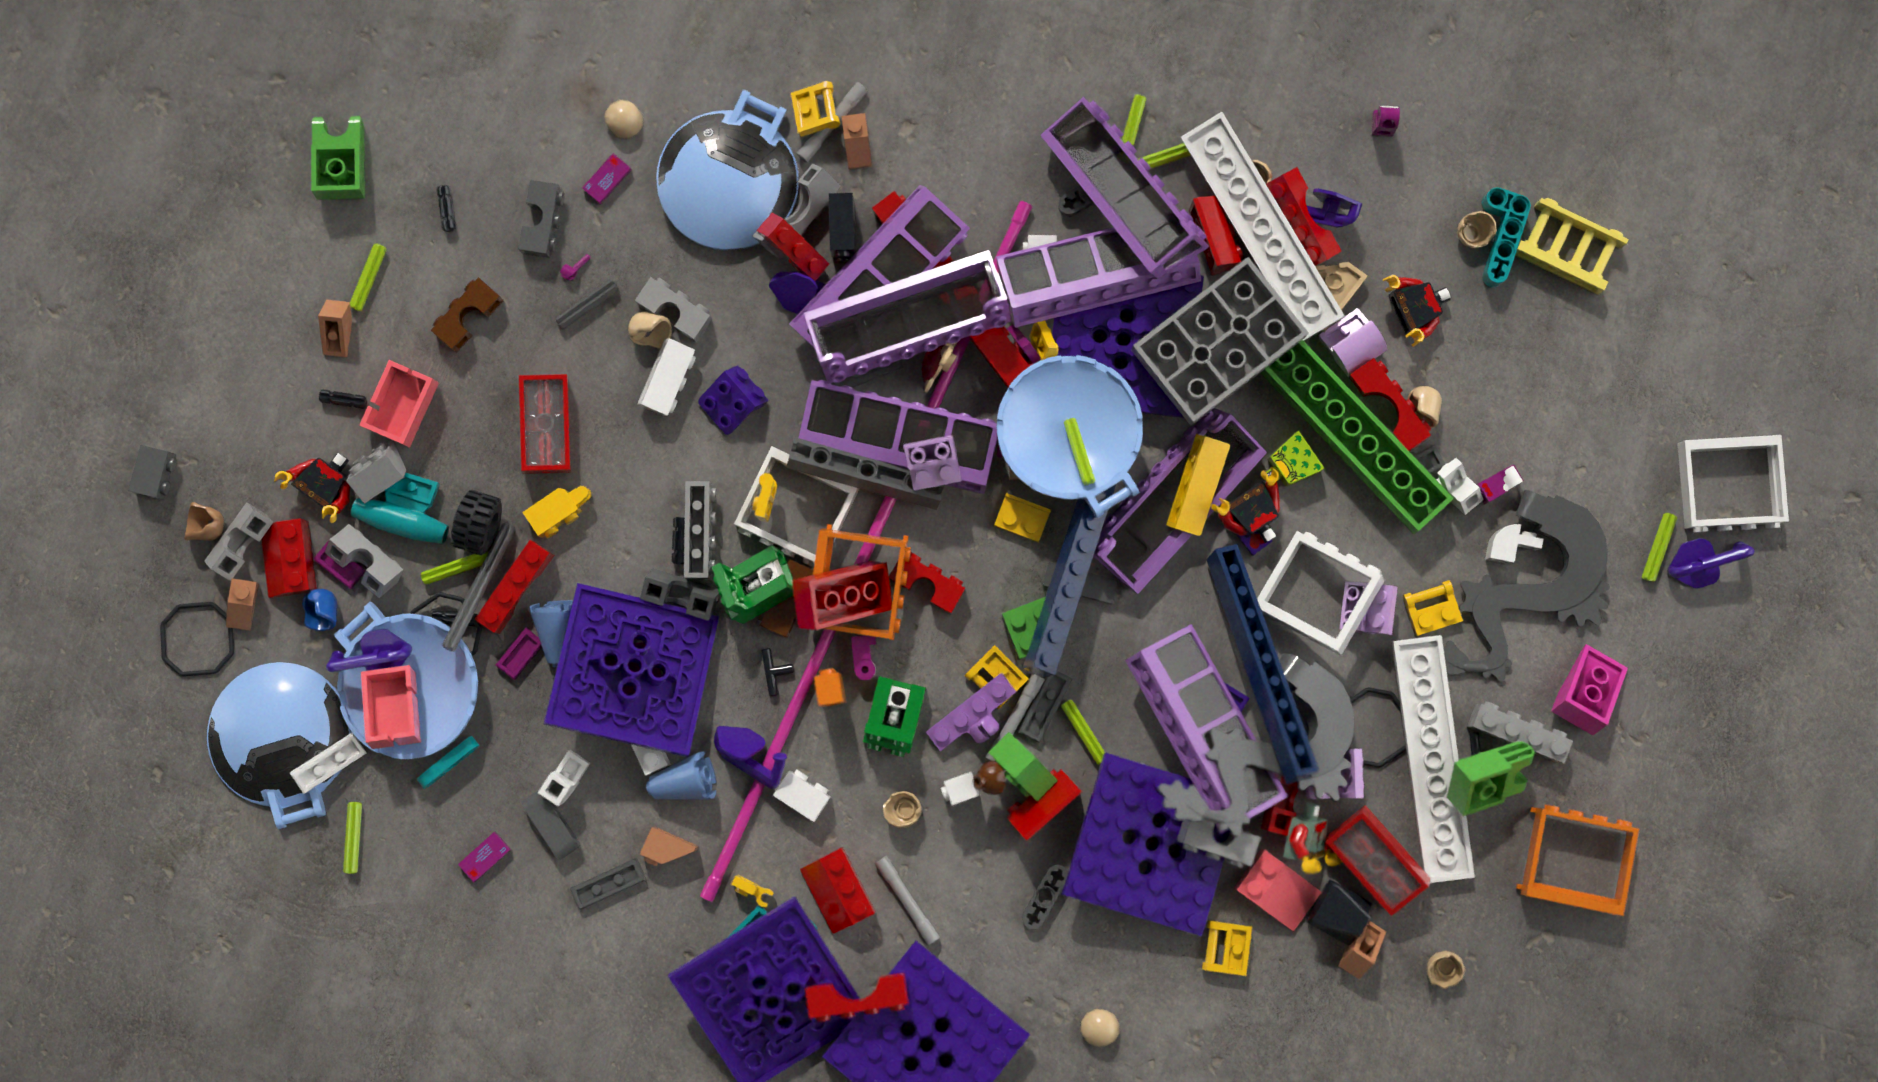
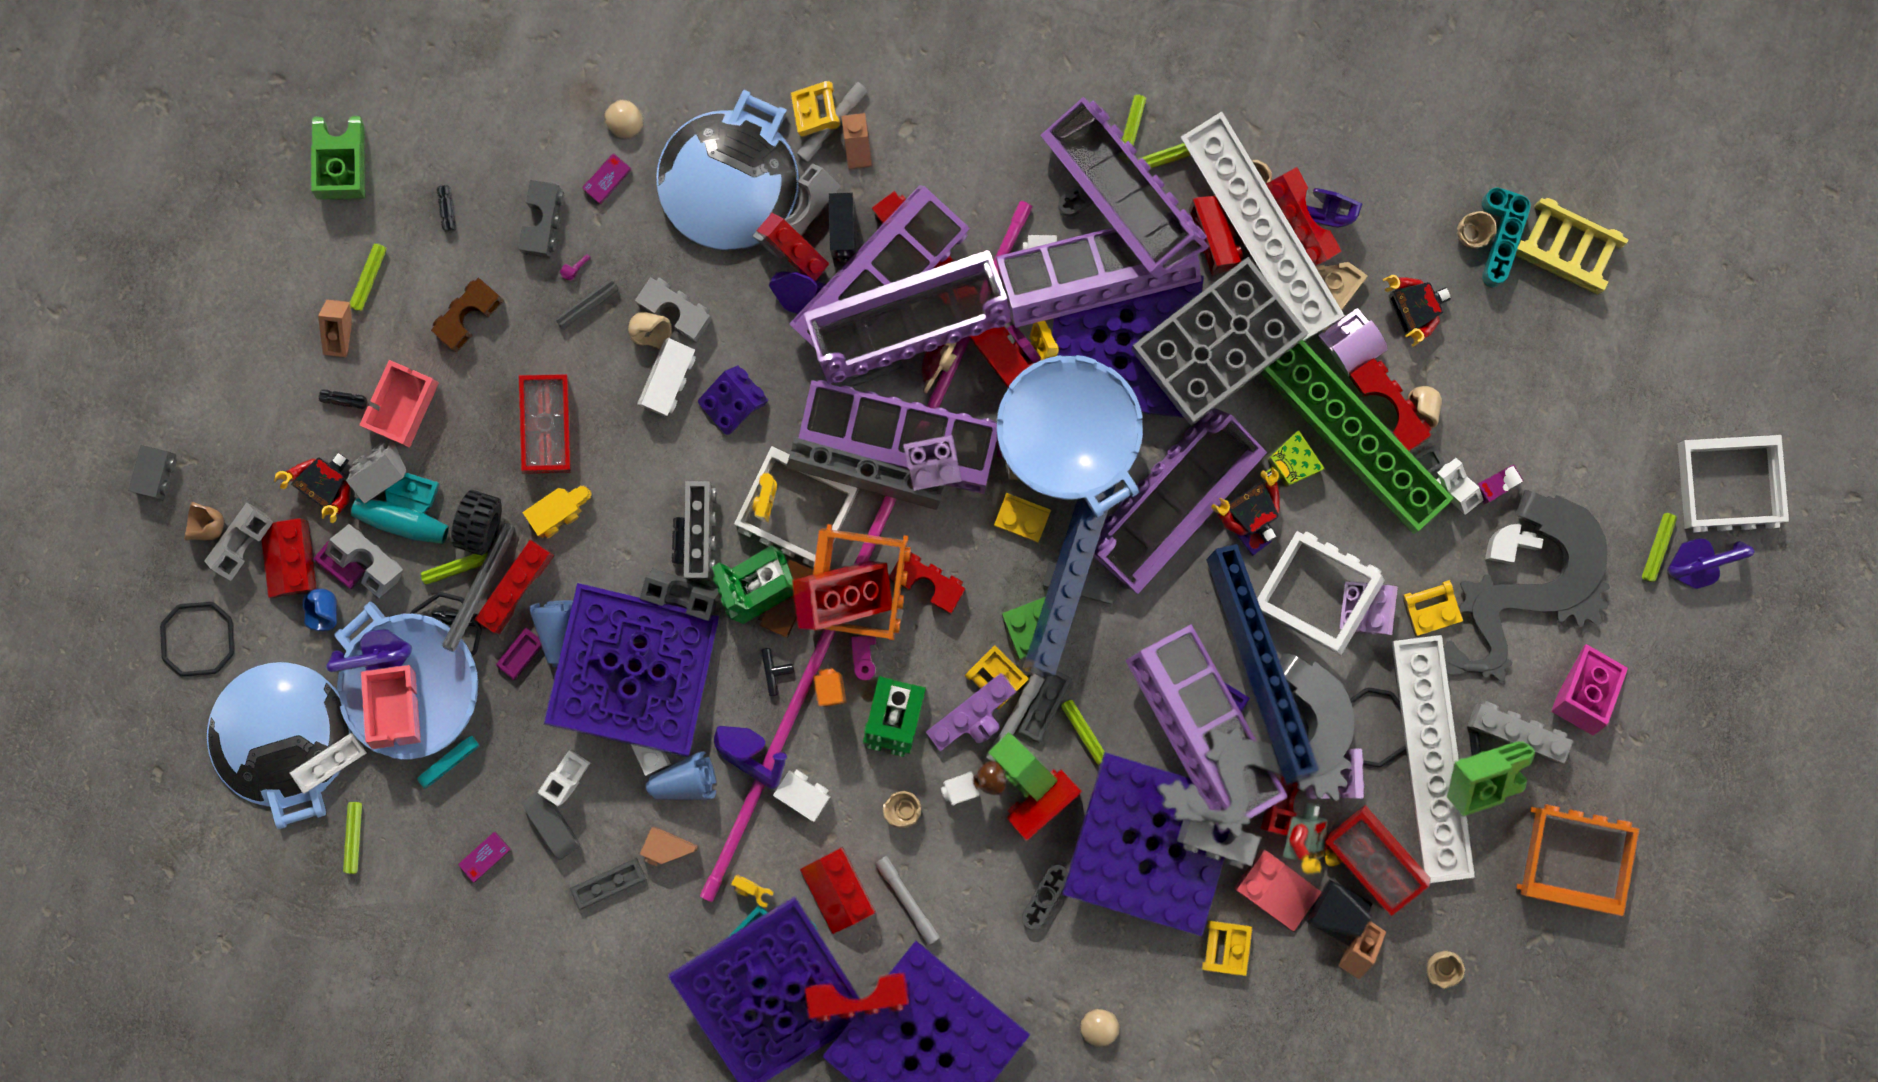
(241, 604): nougat slope -> none
(1079, 451): lime axle -> none
(1198, 484): yellow panel -> none
(1385, 121): magenta leg -> none

